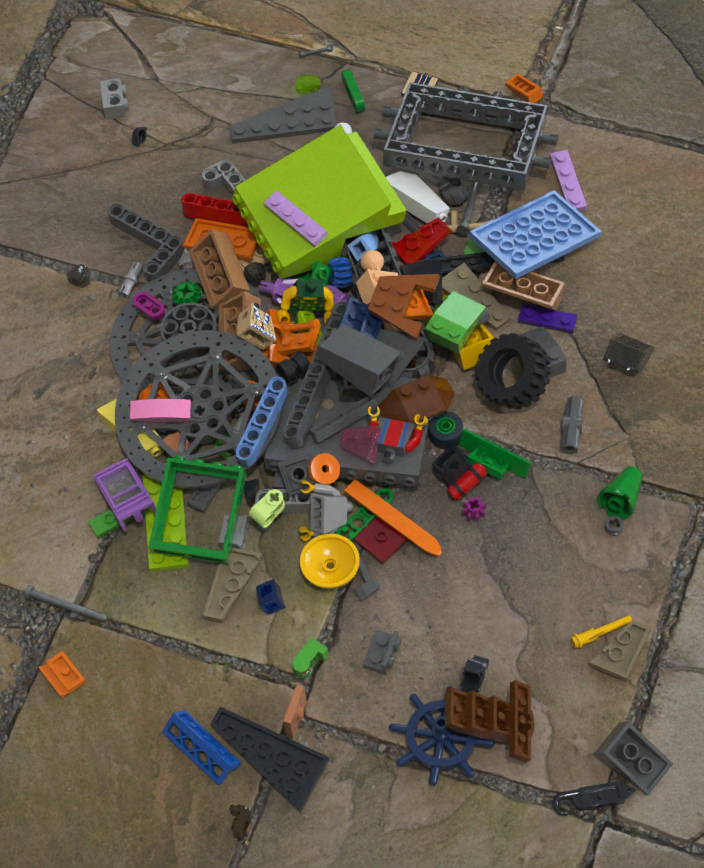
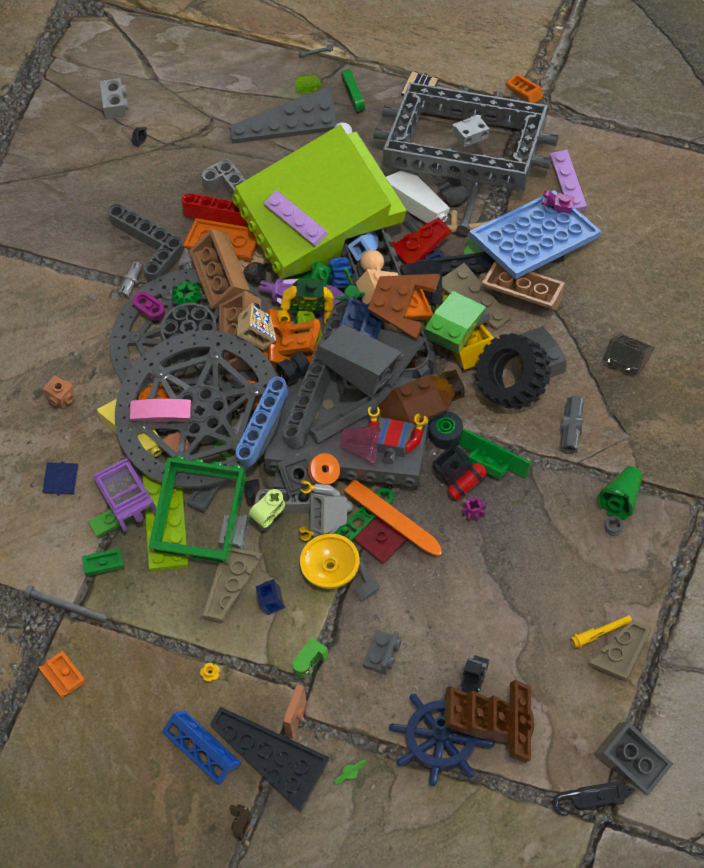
(59, 392): none -> nougat brick
(60, 478): none -> clear blue piece
(79, 276): clear smoke cone -> none
(103, 562): none -> green plate
(210, 677): none -> yellow plate
(350, 772): none -> bright green piece
(351, 290): none -> green plant
(458, 387): none -> dark brown brick
(470, 130): none -> light grey piece
(548, 318): dark purple plate -> none
(561, 202): none -> magenta plate

